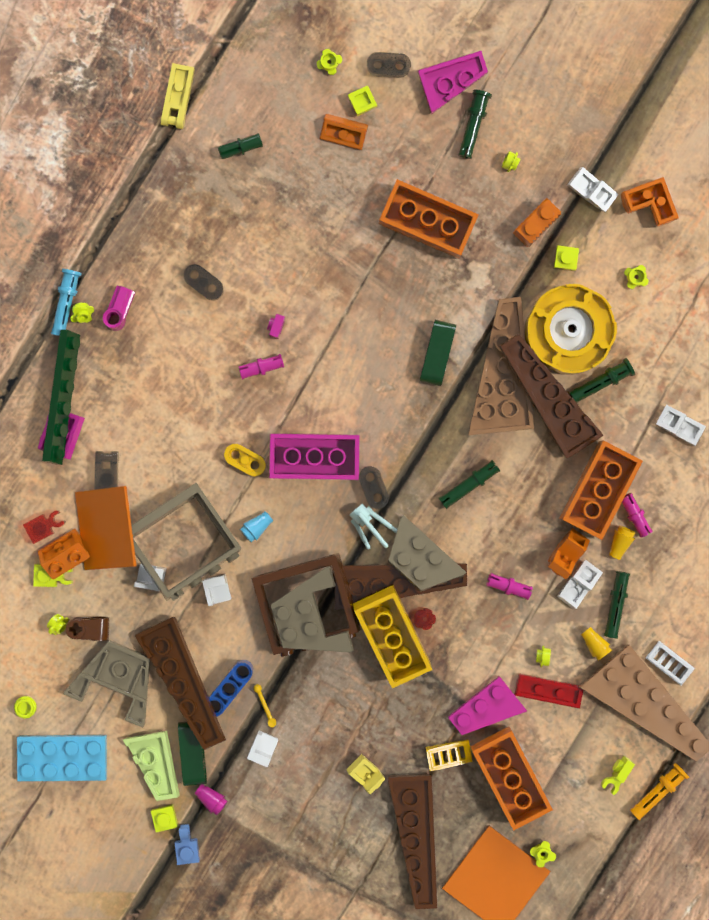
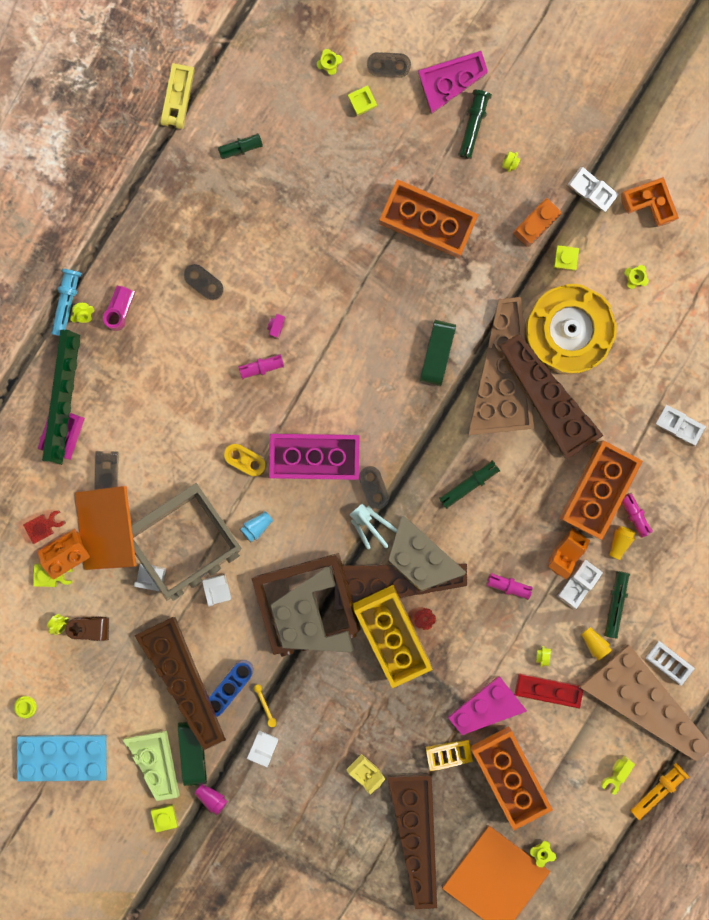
(121, 671): dark tan wing -> none
(186, 848): medium blue plate -> none
(343, 131): orange slope -> none
(611, 376): dark green pin -> none

